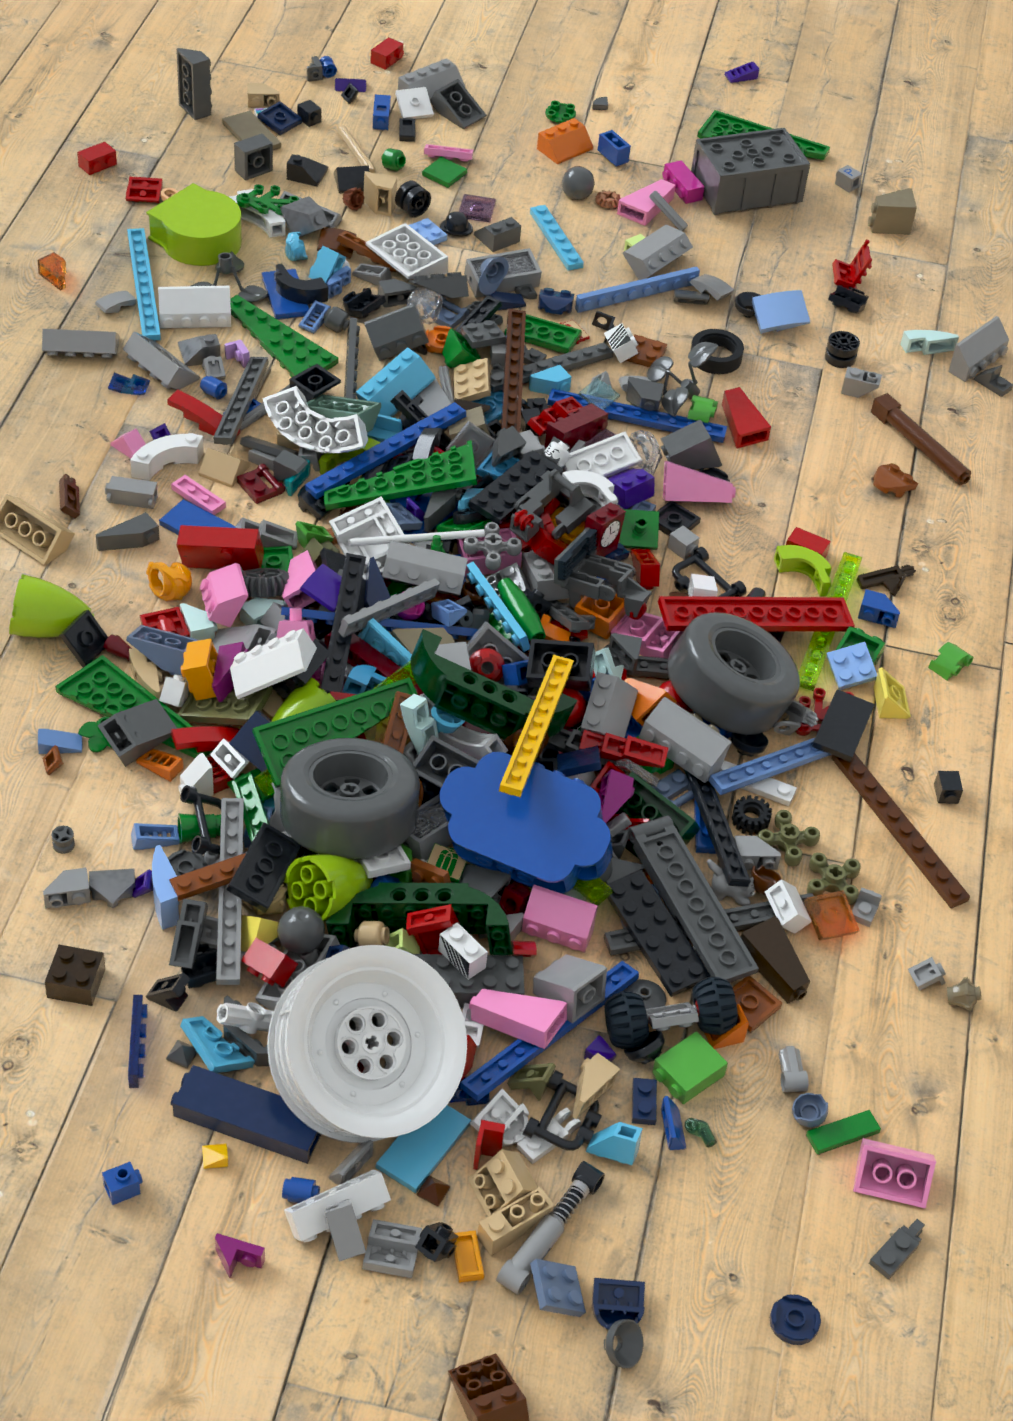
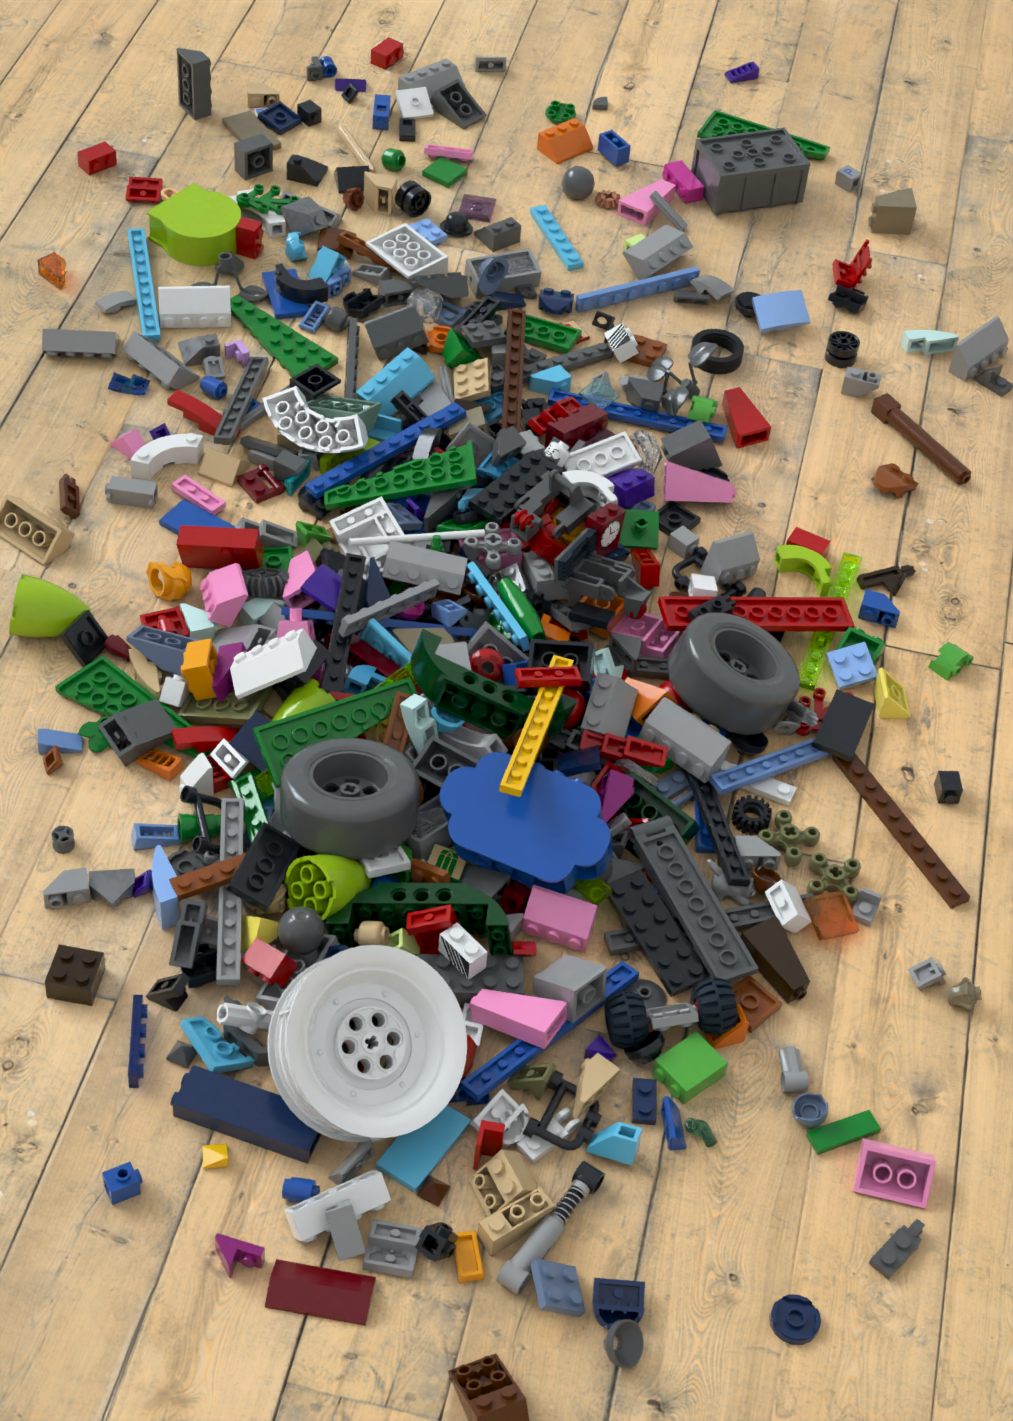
(130, 534): dark grey slope -> none
(249, 238): none -> red brick
(320, 1292): none -> dark red slope
(472, 555): none -> black slope
(490, 64): none -> light grey slope
(547, 677): none -> red tile
(591, 615): none -> black tile
(716, 604): none -> black hinge
(732, 558): none -> light grey slope

